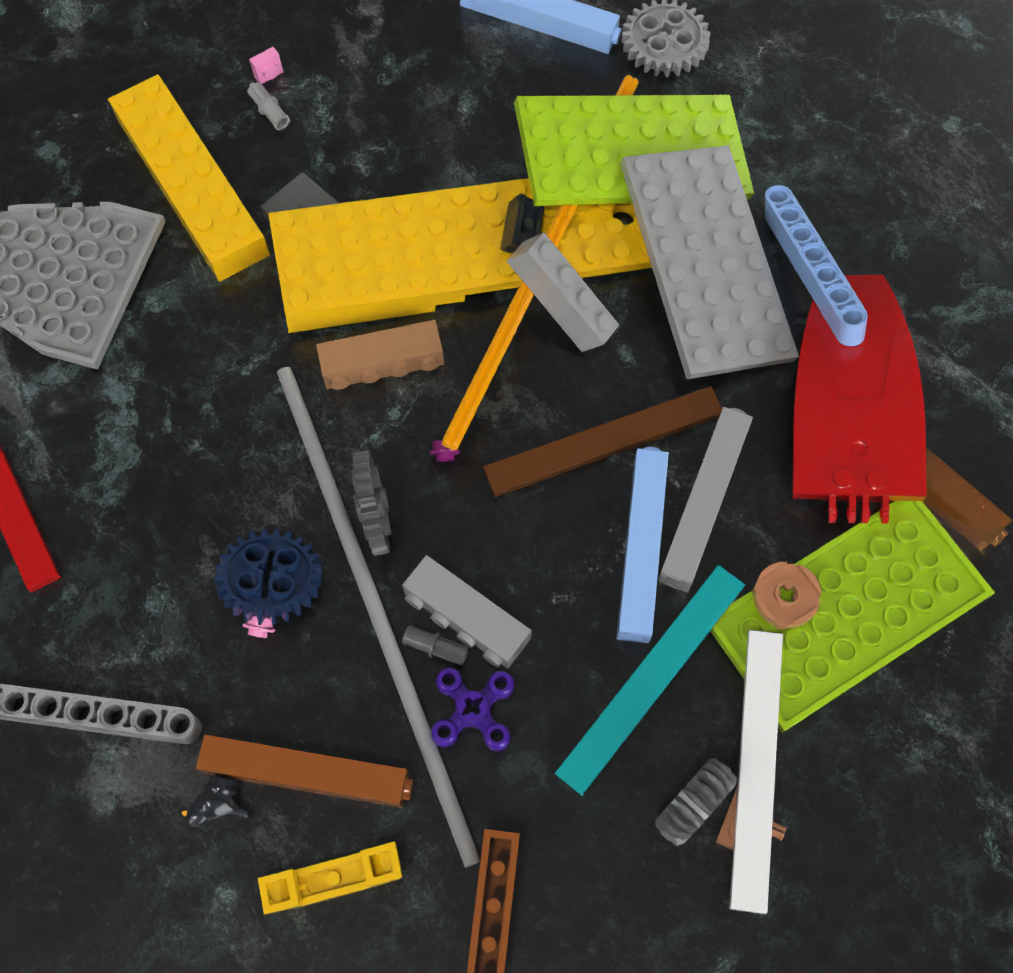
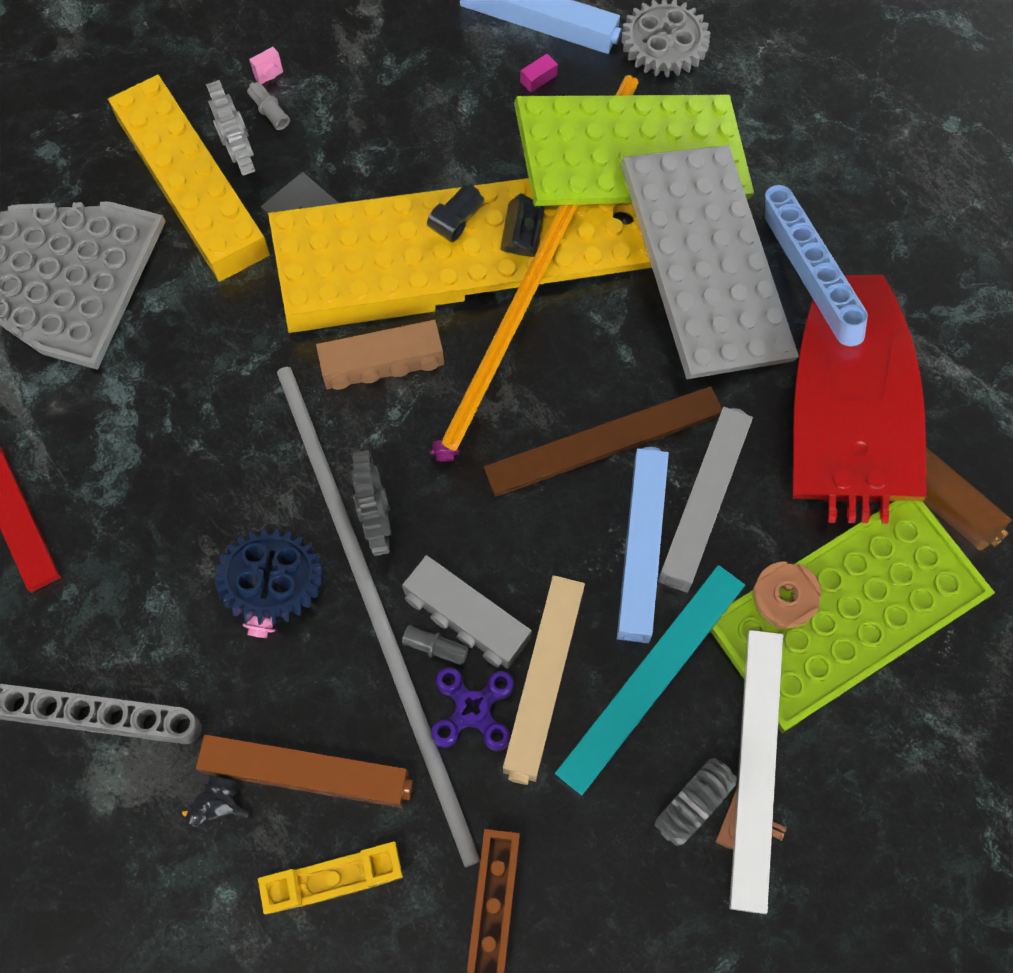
(230, 127): none -> light grey gear
(451, 218): none -> black piece
(538, 73): none -> dark pink piece
(543, 680): none -> tan brick
(563, 292): light grey brick -> none

